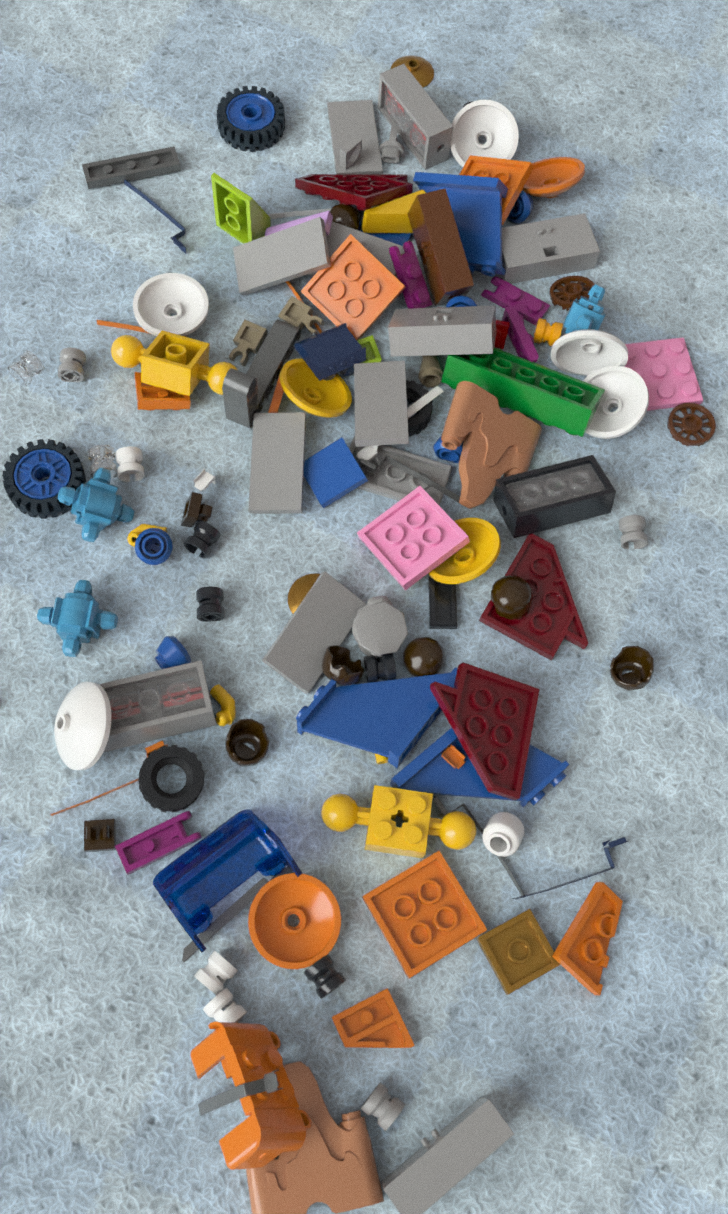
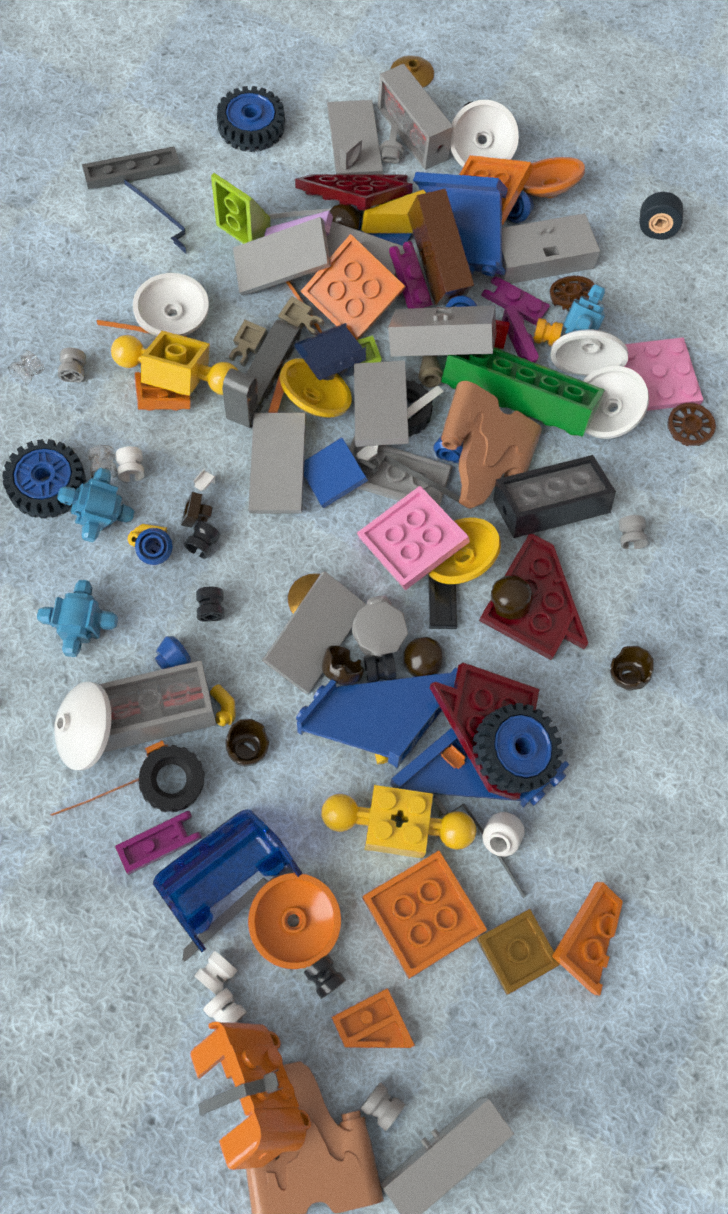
(99, 835): dark brown tile -> none
(537, 745): none -> wheel
(606, 849): dark blue piece -> none
(661, 215): none -> black wheel

